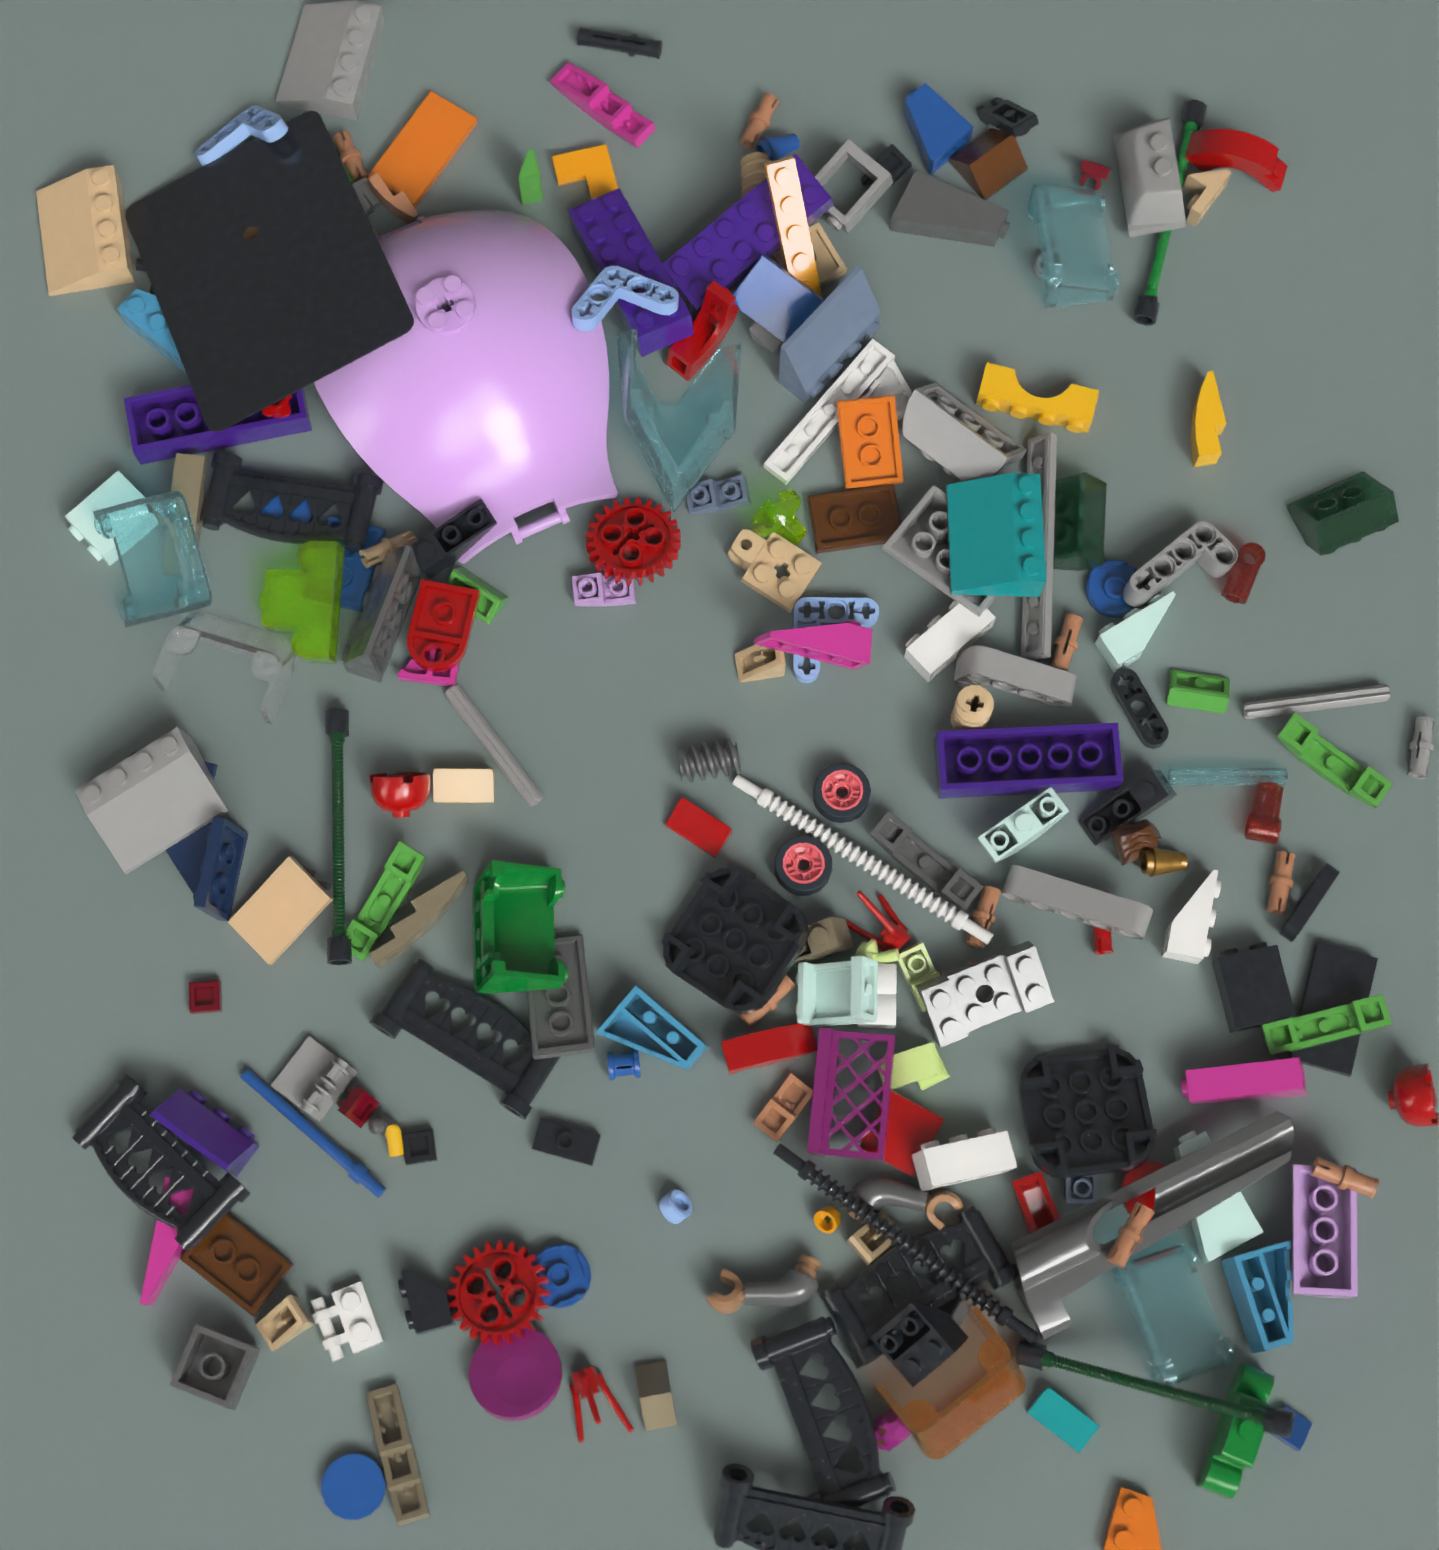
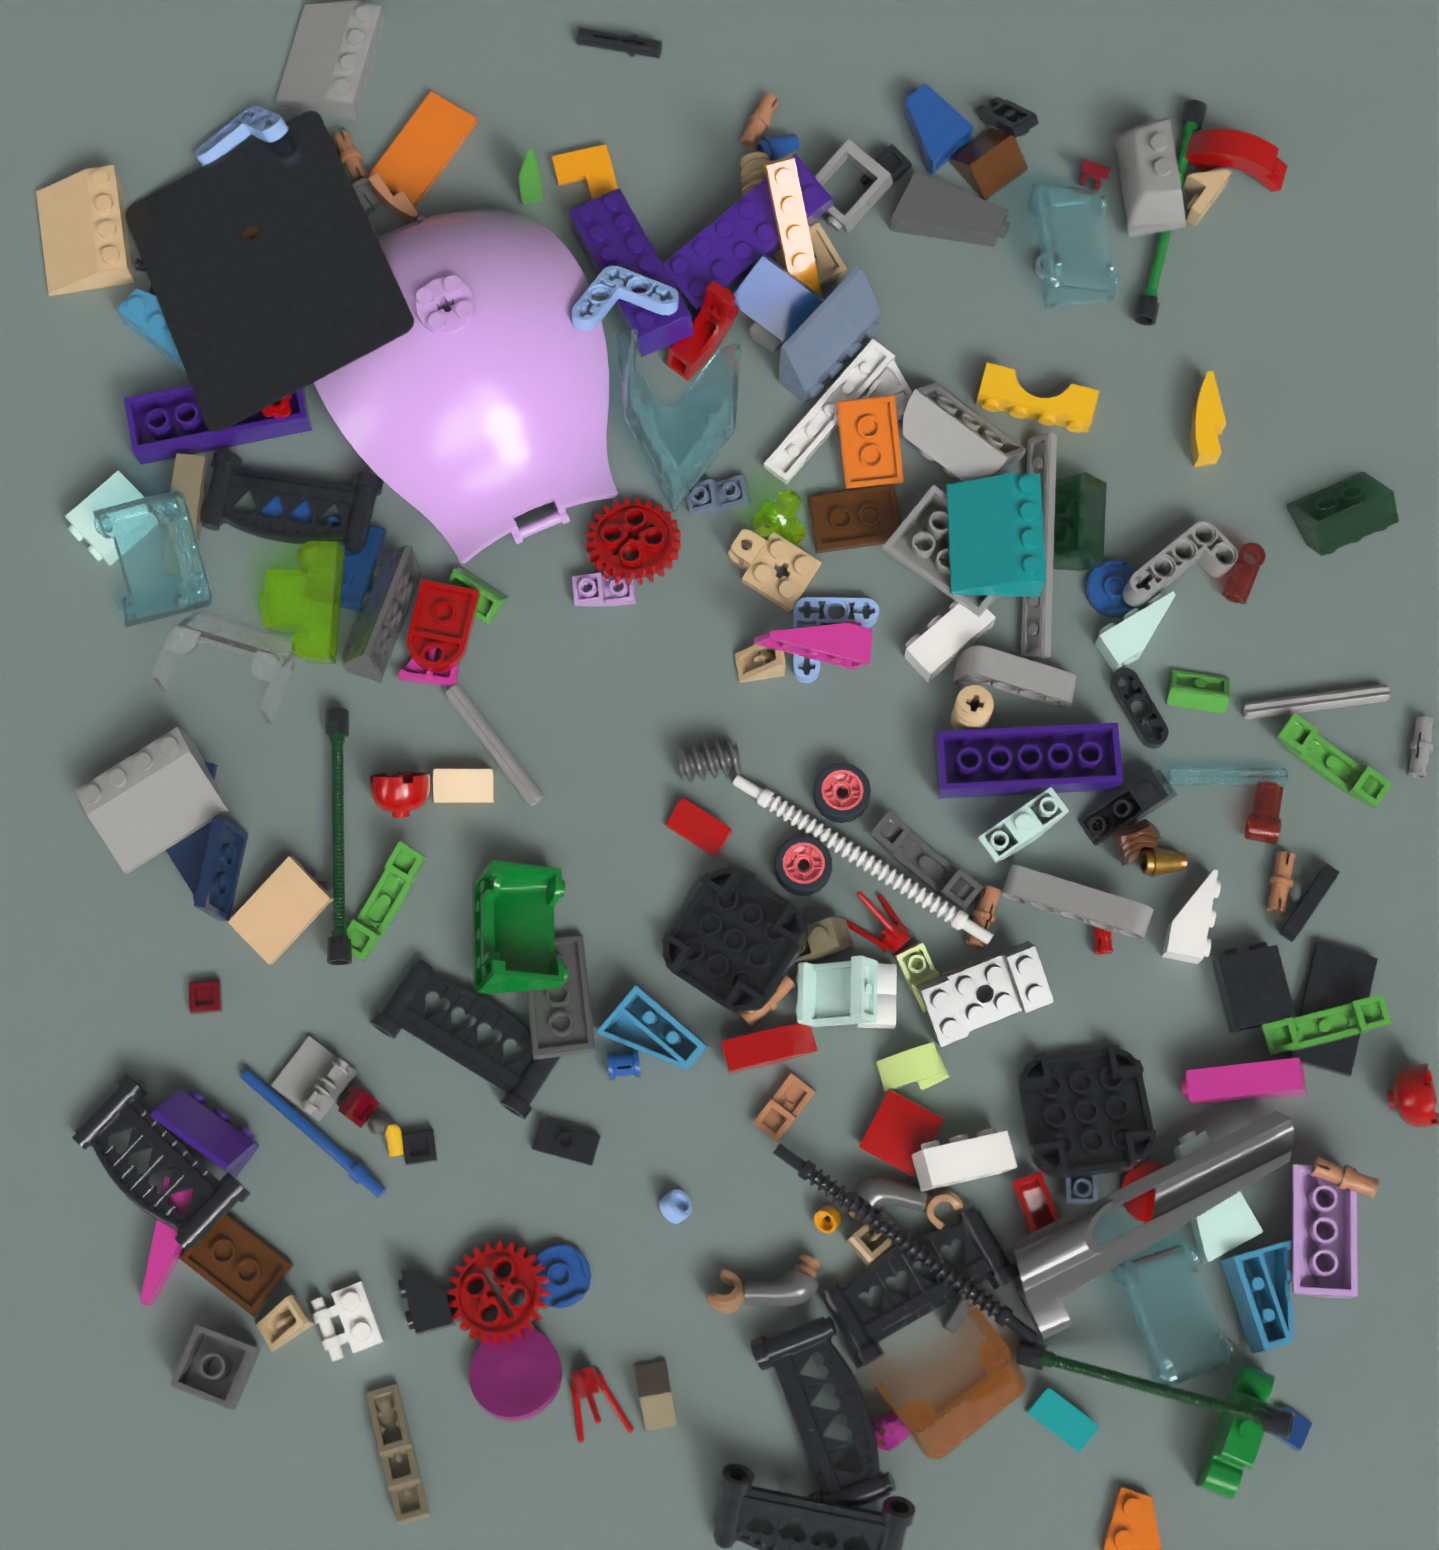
(353, 1486): blue tile -> none
(378, 552): tan axle -> none
(429, 910): dark tan slope -> none
(453, 538): black slope -> none
(602, 105): dark pink slope -> none
(824, 1094): magenta fence -> none
(870, 950): yellowish green plate -> none
(919, 1340): black slope -> none
(1070, 626): nougat pin -> none
(1130, 1235): nougat pin -> none

